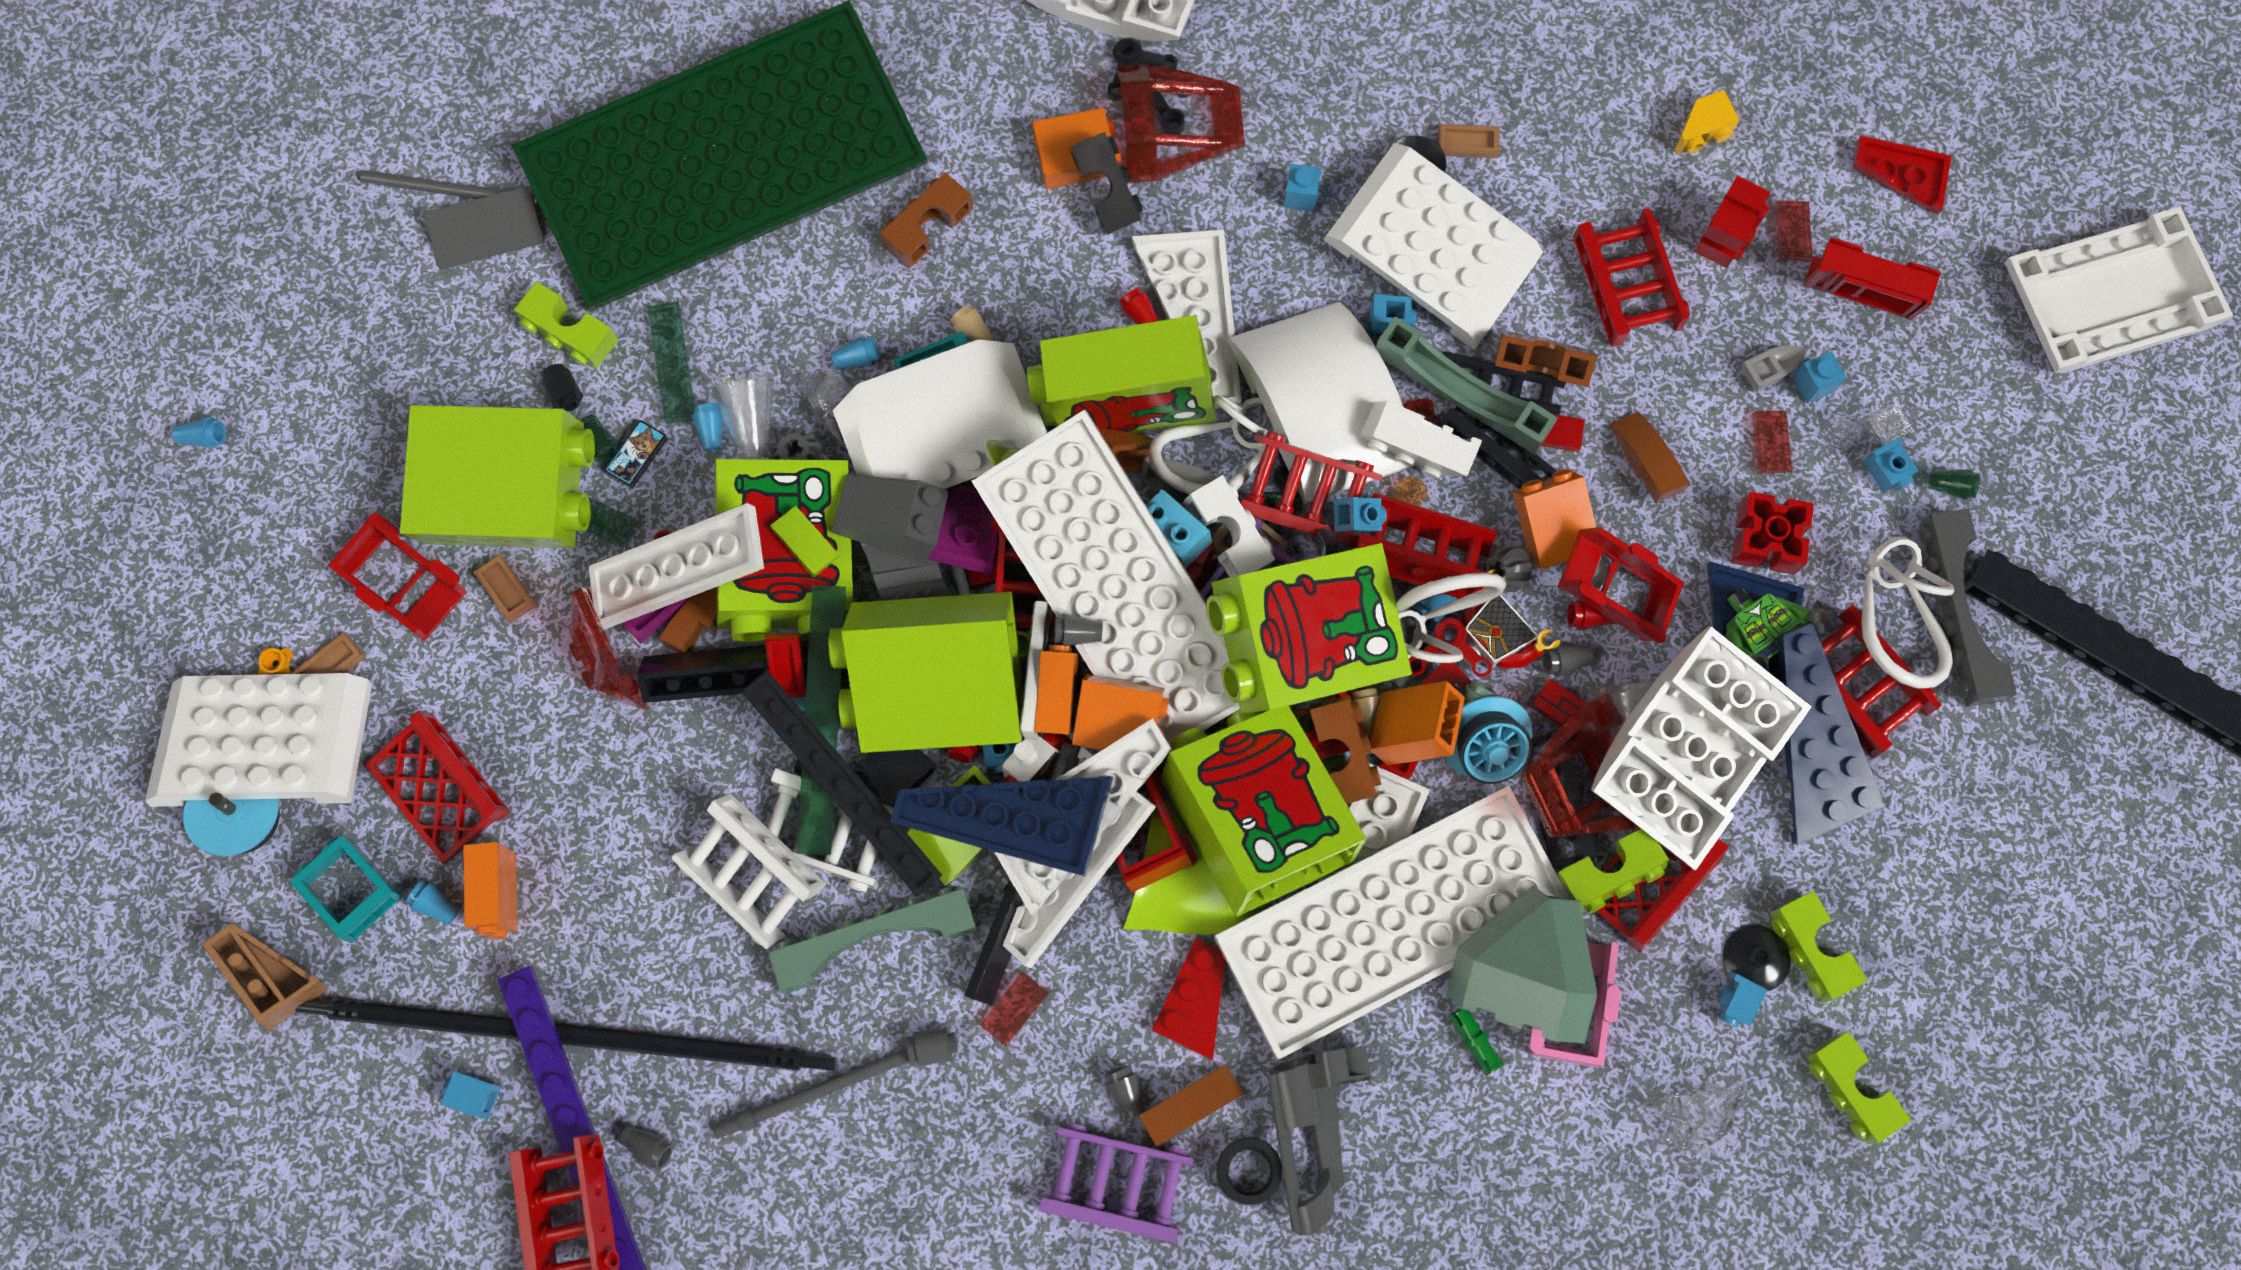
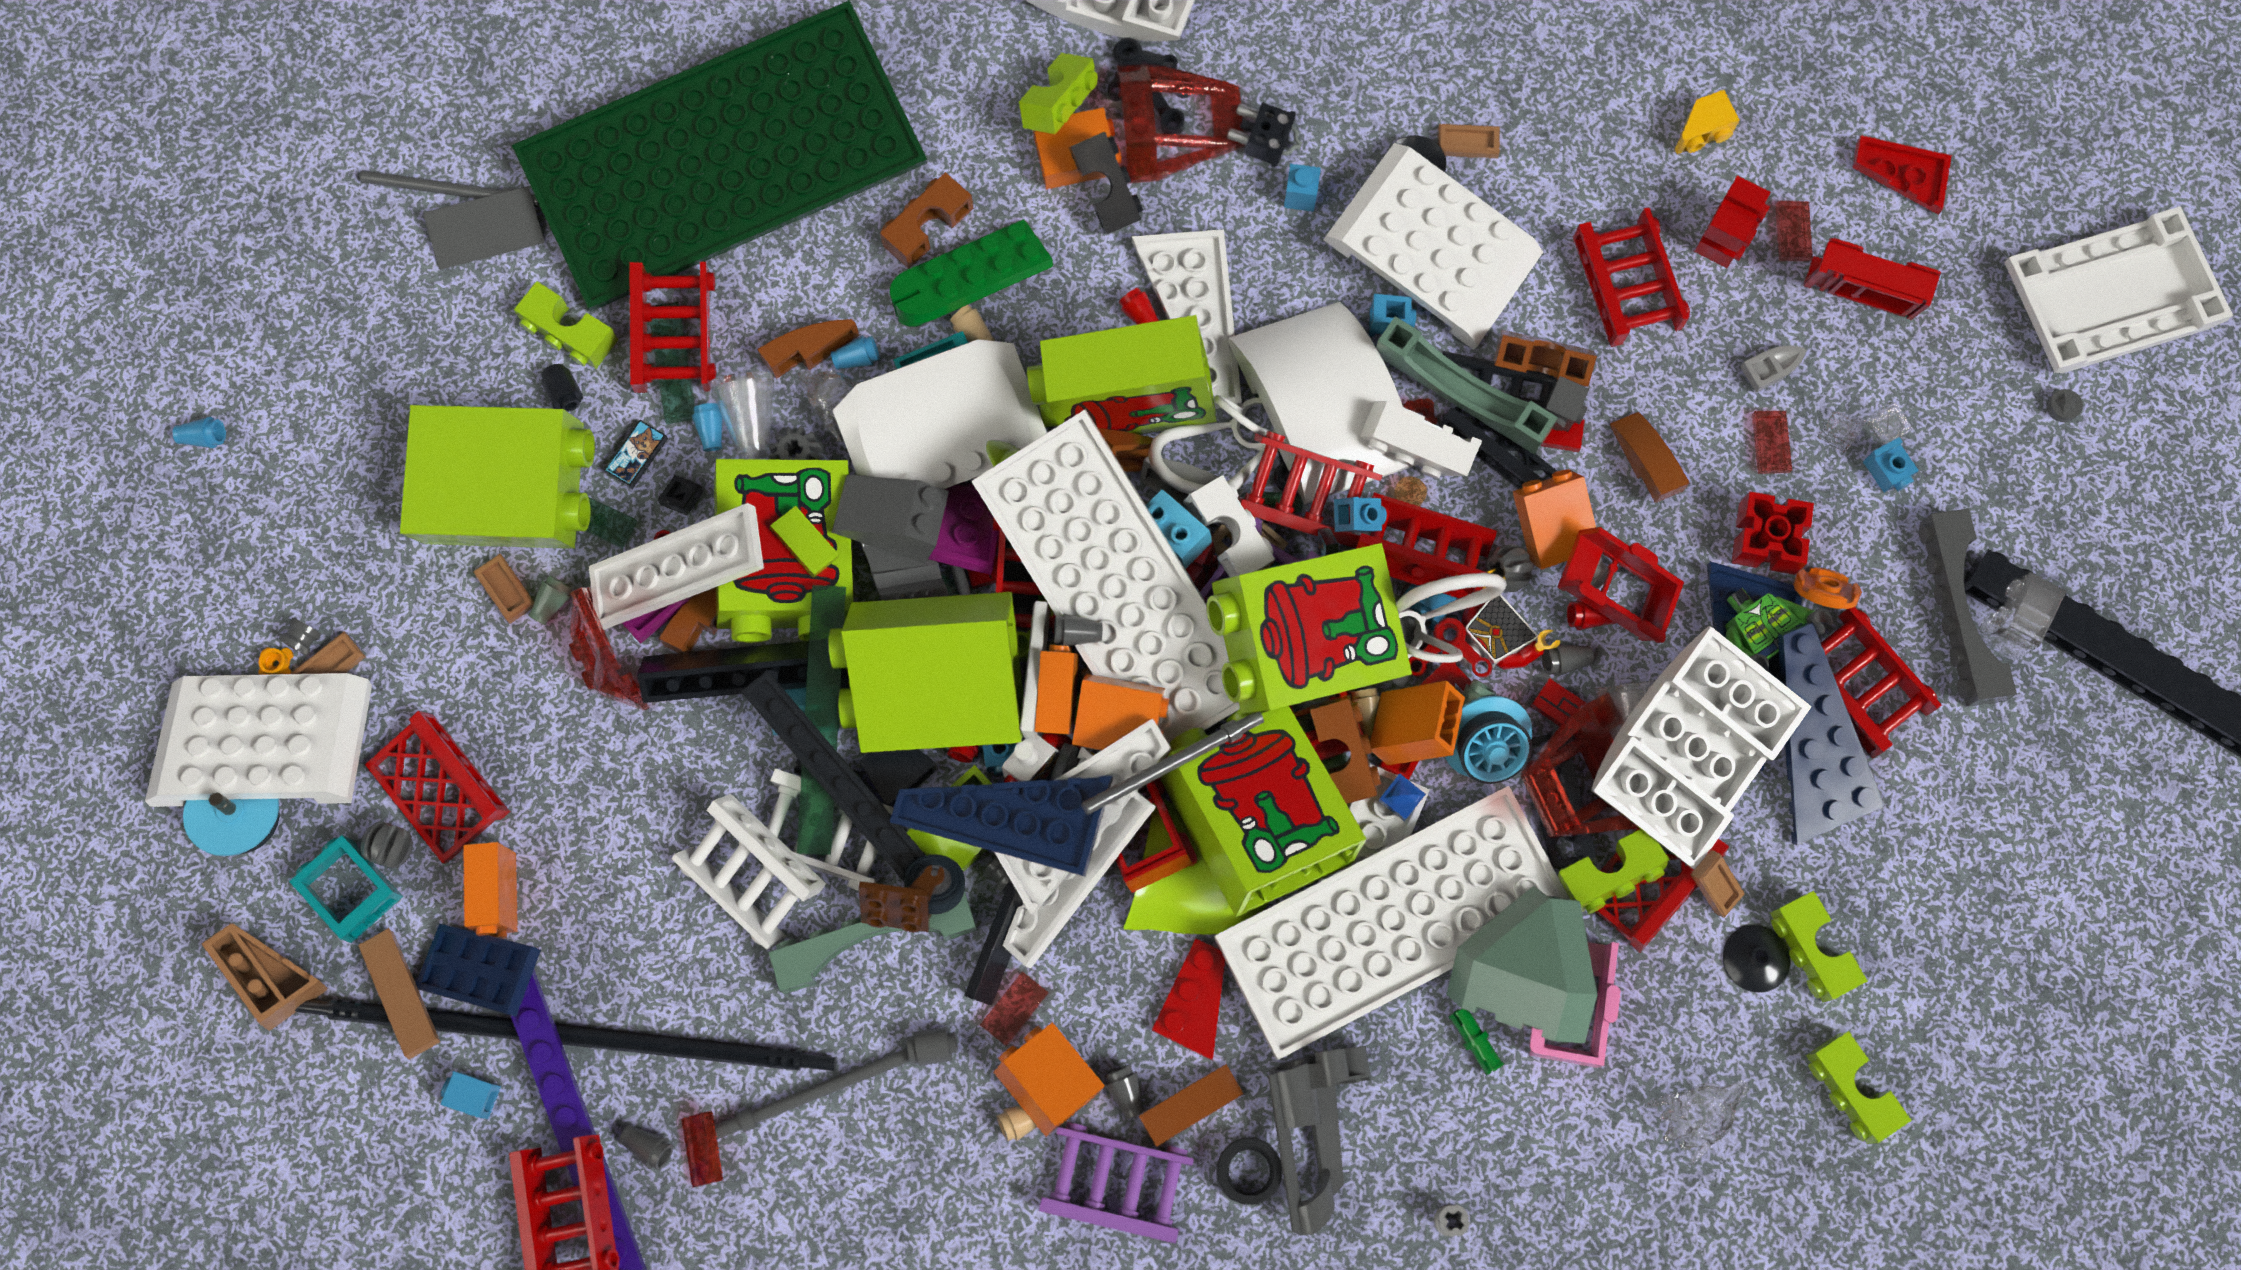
(299, 636): none -> dark grey wheel
(386, 845): none -> dark grey piece
(399, 994): none -> medium nougat tile
(431, 902): dark azure cone -> none
(434, 603): red piece -> none
(478, 969): none -> dark blue plate
(549, 599): none -> sand green cone
(605, 443): clear green cone -> none
(644, 342): none -> red fence
(680, 495): none -> black tile
(702, 1149): none -> clear red tile
(786, 662): red tile -> none
(807, 345): none -> dark orange slope
(930, 887): none -> reddish brown plate
(968, 274): none -> green plate
(1015, 1123): none -> tan cone
(1047, 1077): none -> orange brick
(1070, 83): none -> lime arch
(1229, 733): none -> dark grey bar
(1267, 133): none -> black piece
(1401, 797): none -> blue tile
(1441, 1222): none -> light grey bush
(1566, 403): none -> dark grey brick
(1717, 883): none -> medium nougat tile
(1740, 1000): dark azure brick -> none
(1819, 377): dark azure brick -> none
(1827, 588): none -> orange tile
(1936, 631): white animal -> none
(1957, 483): clear green cone -> none
(2024, 618): none -> clear brick
(2064, 405): none -> dark grey tile

